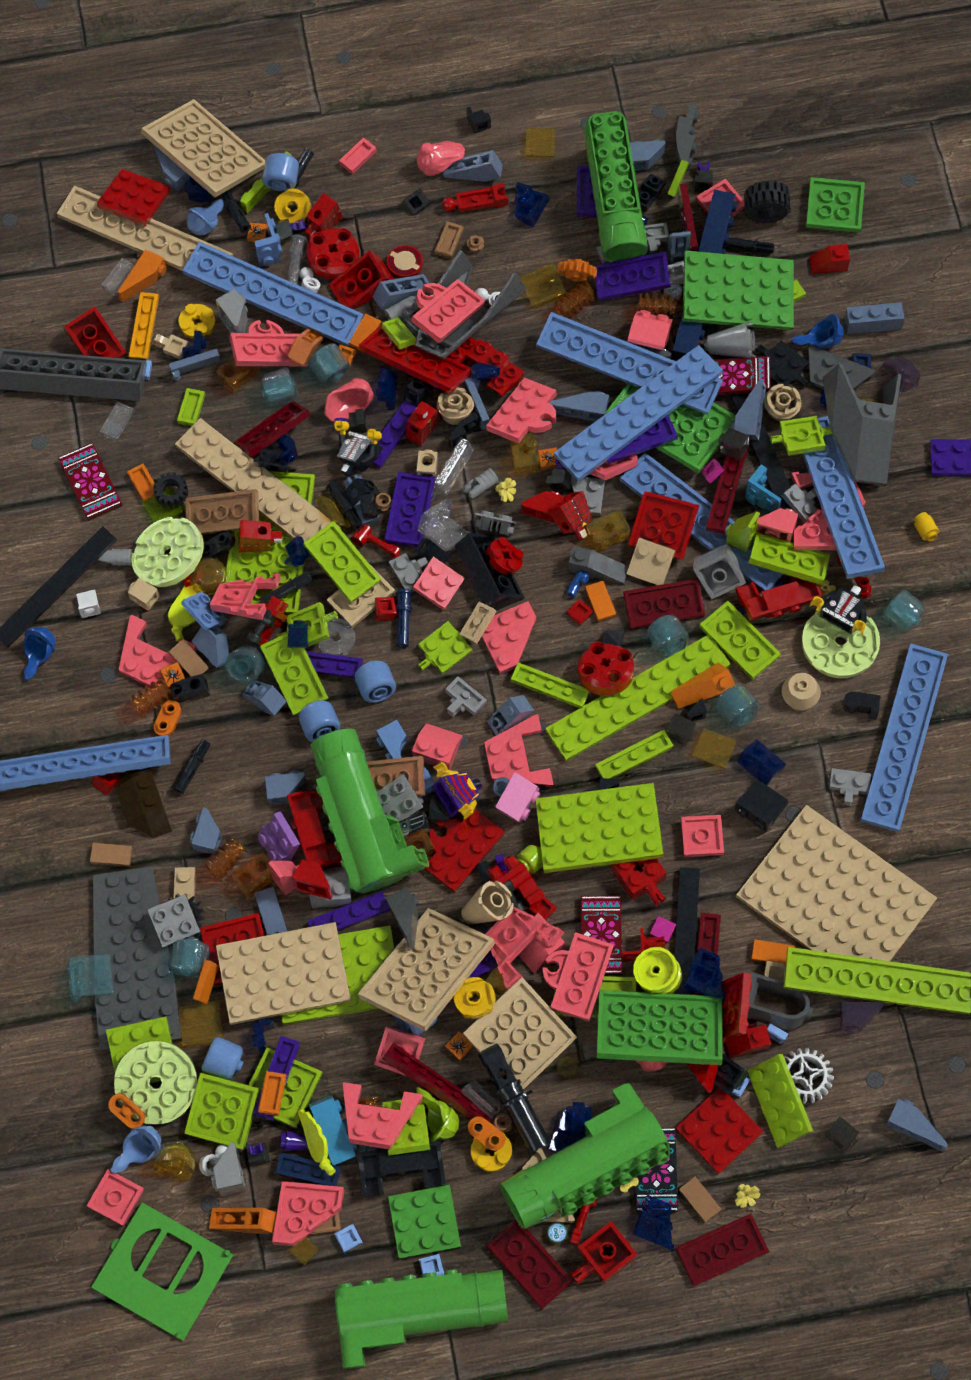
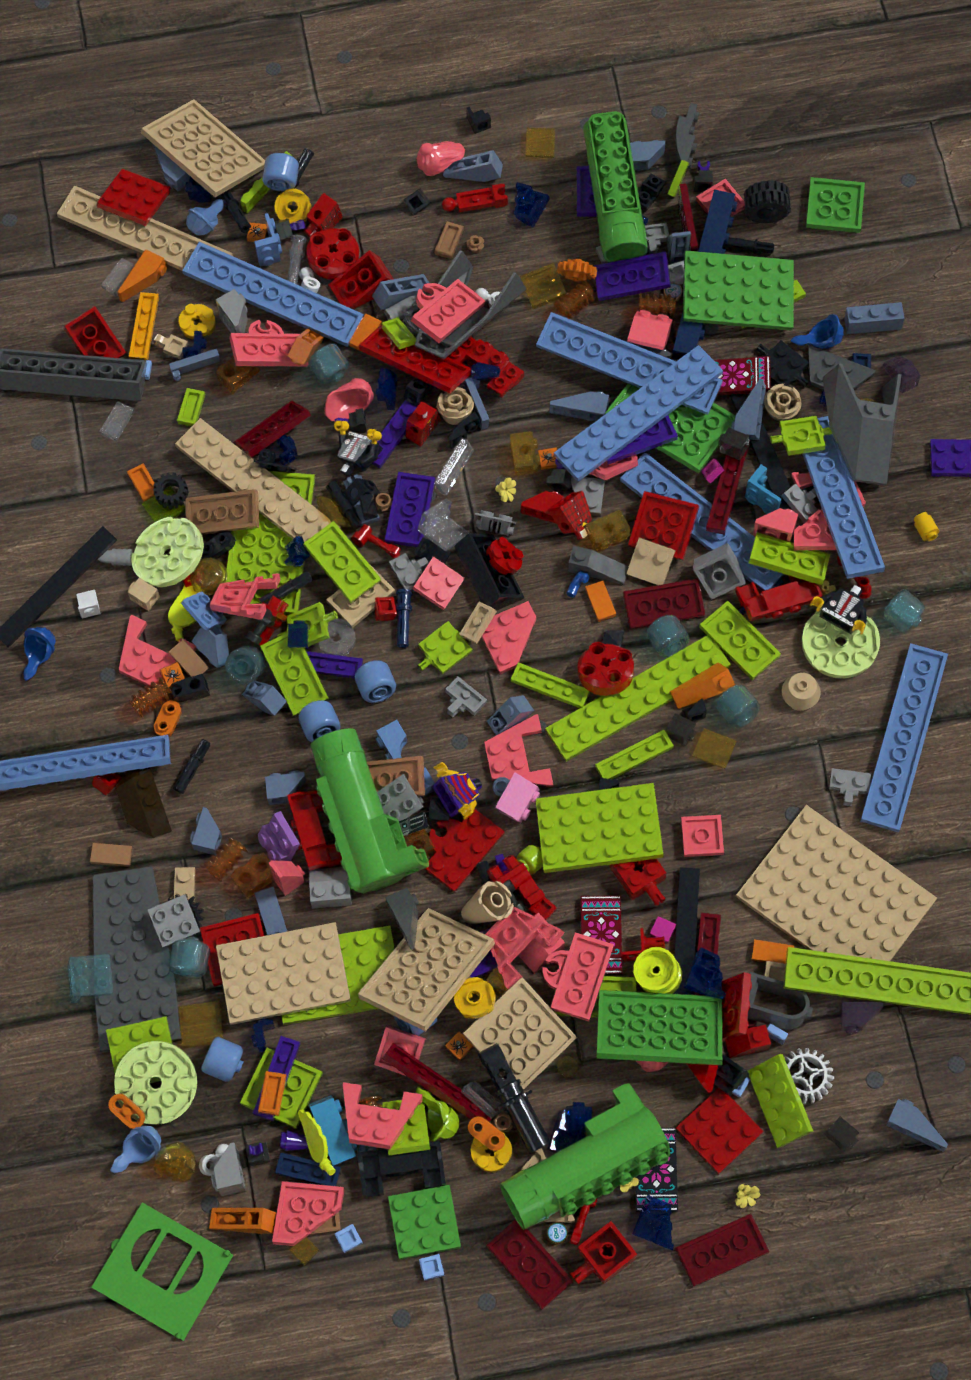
(90, 481): dark red tile -> none
(115, 1197): coral plate -> none
(205, 981): orange tile -> none
(222, 1110): lime plate -> none
(256, 536): red torso -> none
(279, 387): clear light blue head -> none
(311, 880): red slope -> none
(348, 352): orange tile -> none
(353, 912): dark purple plate -> none
(357, 155): coral tile -> none
(393, 1309): bright green piece -> none
(404, 261): tile -> none
(427, 456): tan brick -> none
(437, 745): coral slope -> none
(481, 483): light grey hinge -> none
(524, 411): coral plate -> none
(579, 612): red tile -> none
(700, 1199): medium nougat tile -> none
(732, 342): light grey cone -> none
(743, 531): lime slope -> none
(761, 762): clear blue bracket -> none
(761, 805): black bracket -> none
(830, 259): red slope -> none
(862, 703): black leg -> none

